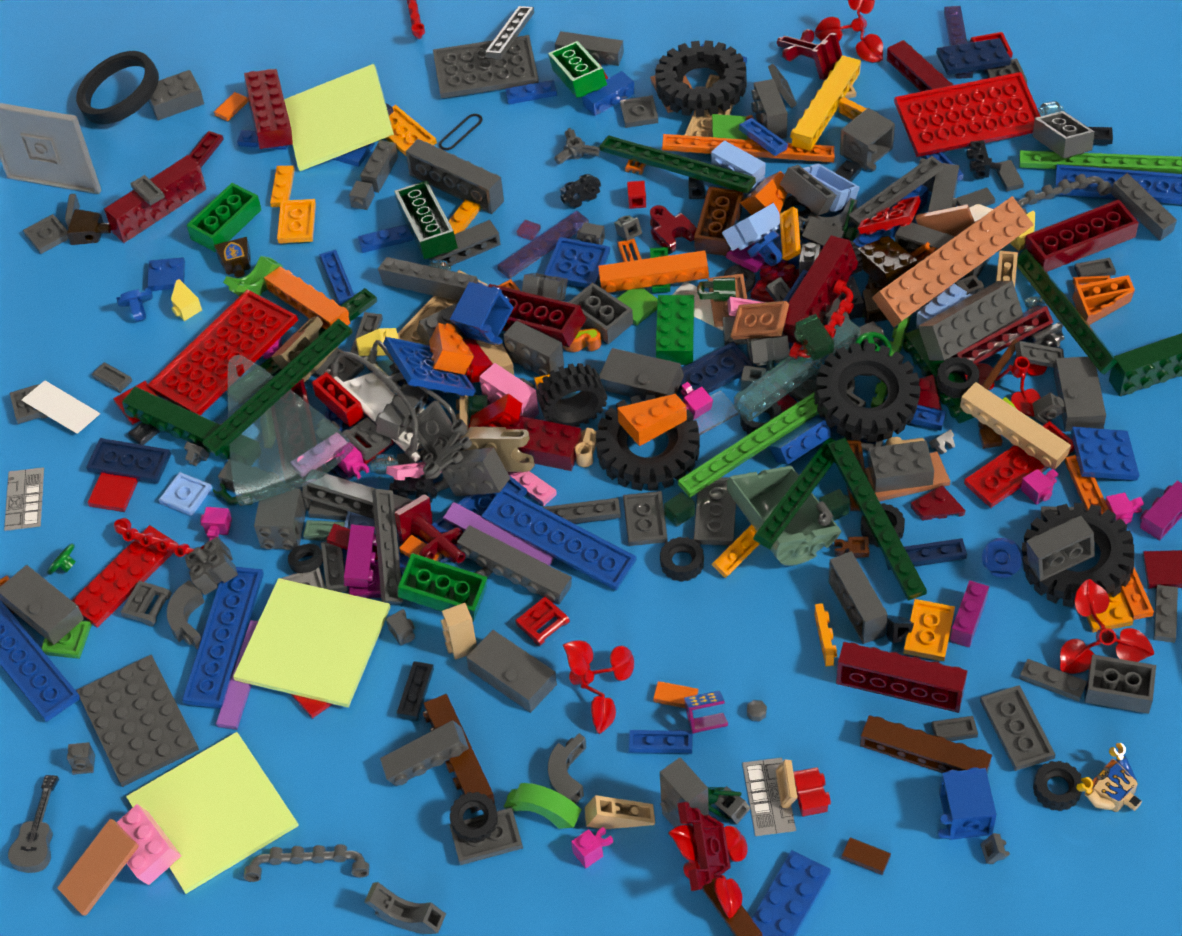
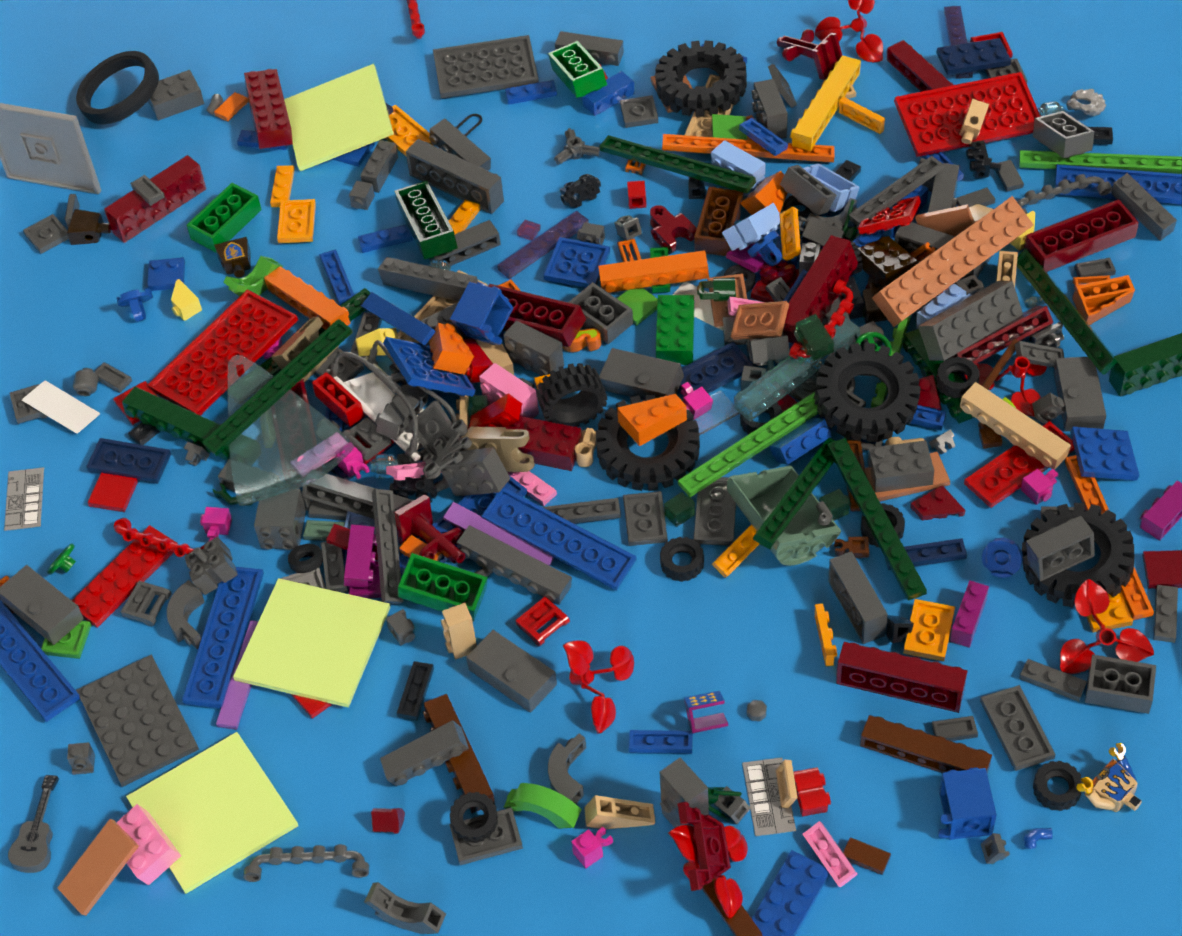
(85, 382): none -> dark grey head
(185, 494): light blue tile -> none
(206, 147): dark red tile -> none
(216, 100): none -> dark grey arm
(387, 819): none -> dark red tile
(398, 318): none -> blue tile
(454, 142): none -> dark grey brick
(509, 32): dark grey plate -> none
(545, 286): dark grey brick -> none
(673, 694): orange tile -> none
(830, 854): none -> bright pink plate
(867, 139): dark grey container -> none
(973, 121): none -> tan torso
(1036, 834): none -> blue arm
(1096, 105): none -> light grey piece
(1123, 507): dark pink brick -> none

